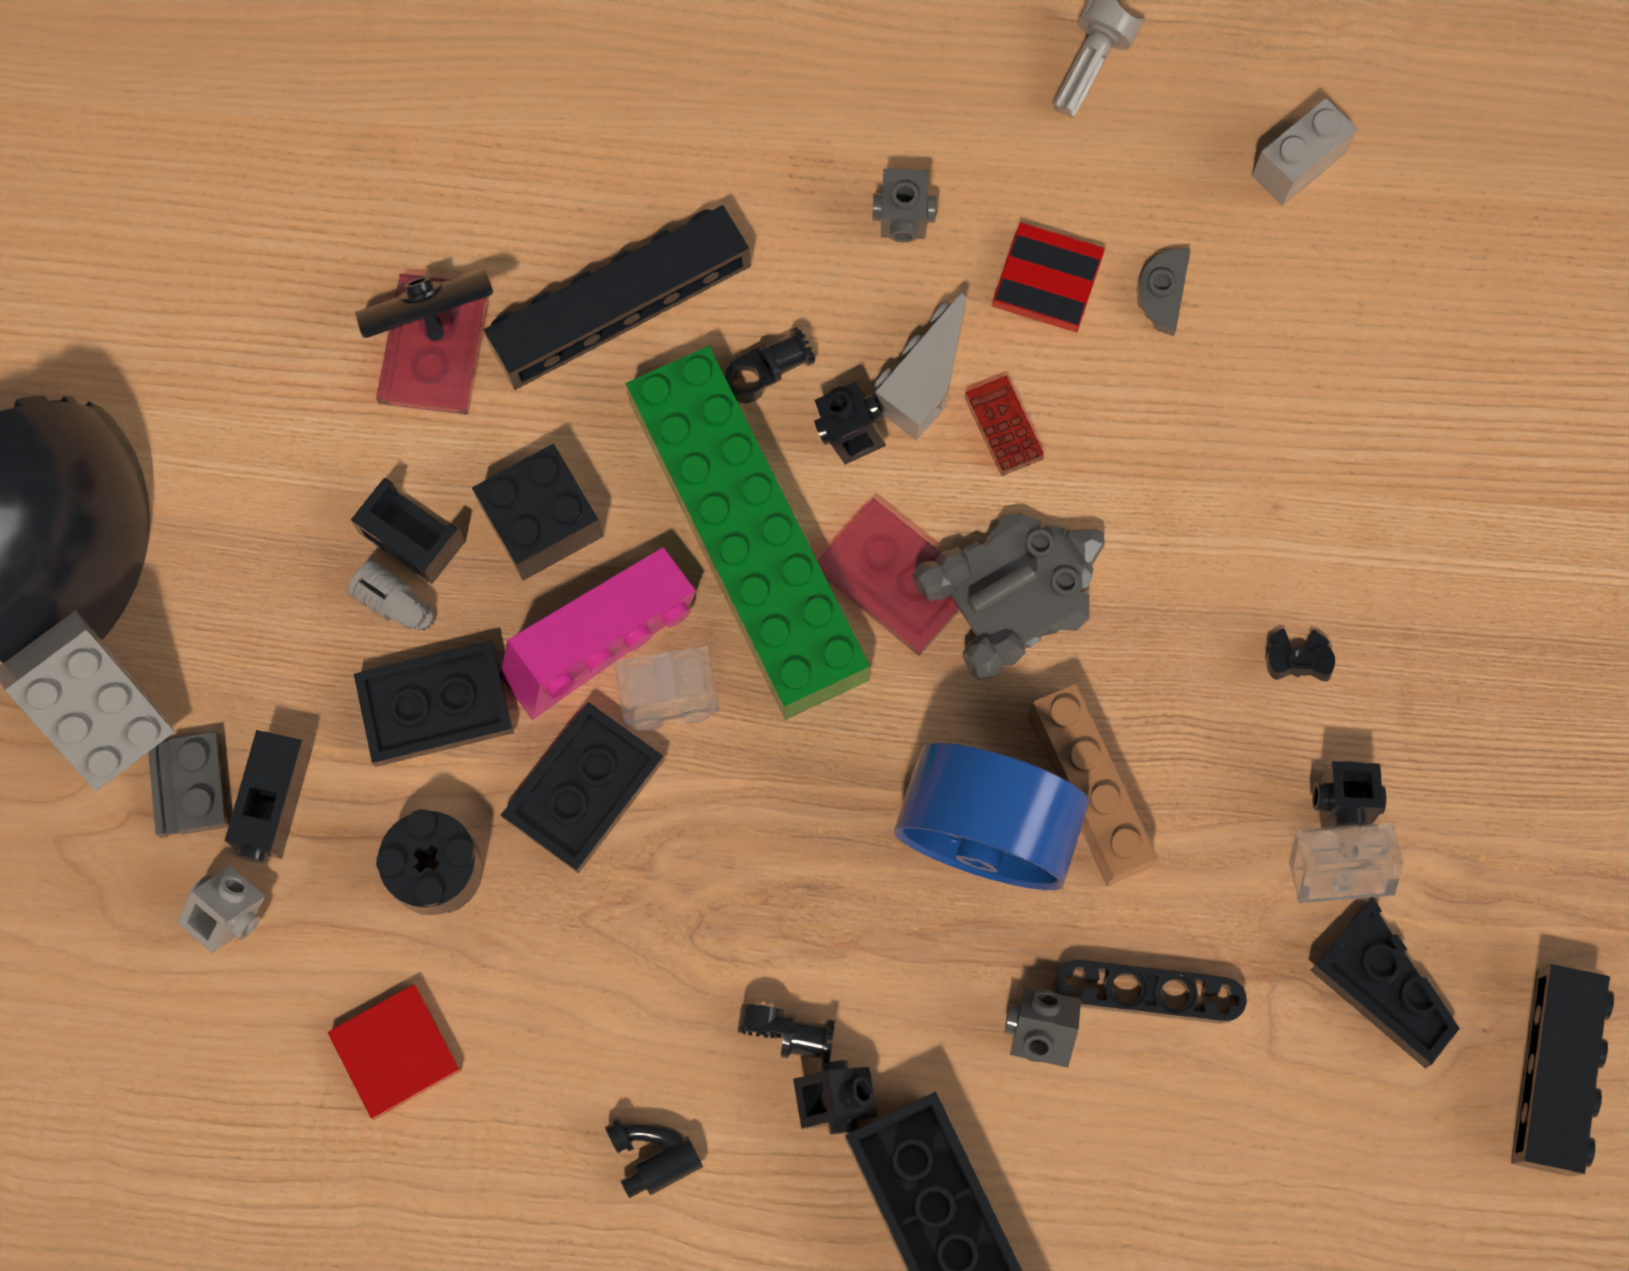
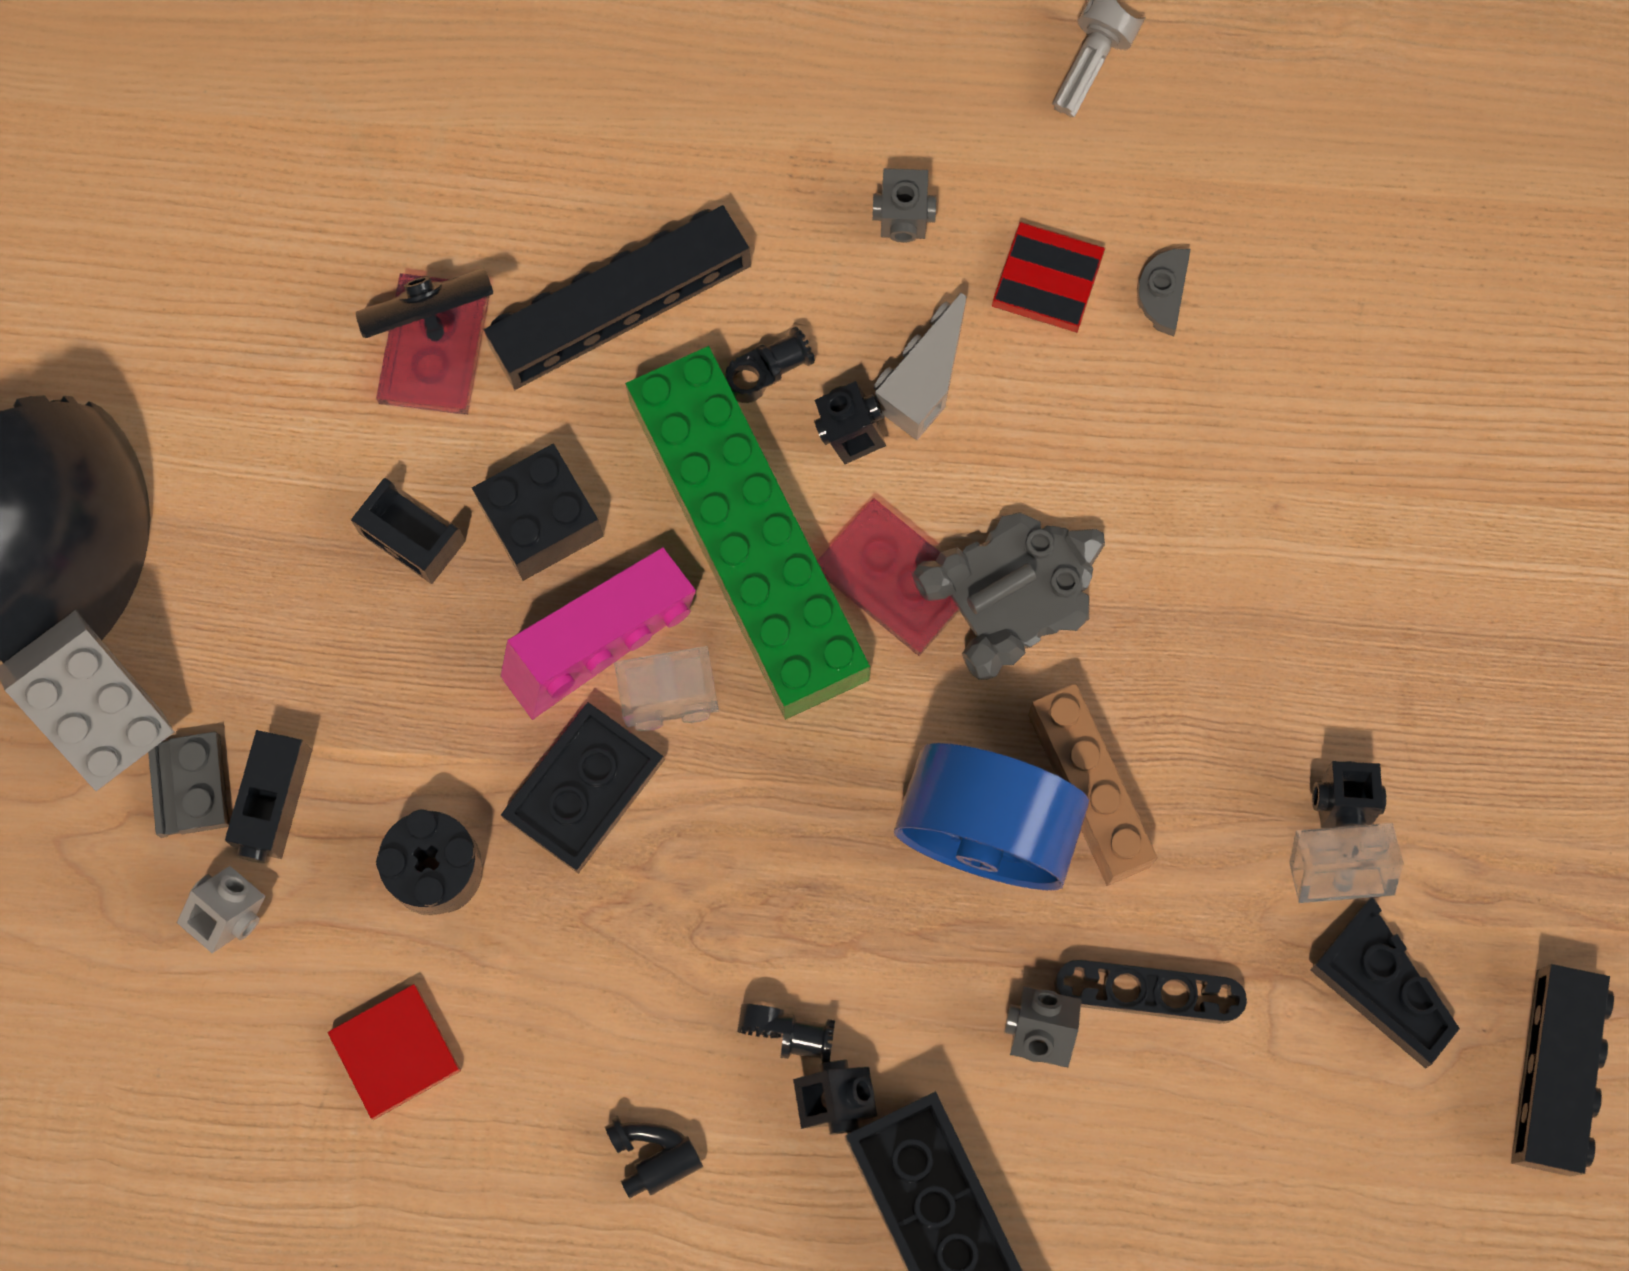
(389, 597): light grey hinge -> none
(433, 703): black plate -> none
(1004, 425): clear red tile -> none
(1304, 151): light grey brick -> none
(1316, 660): black piece -> none

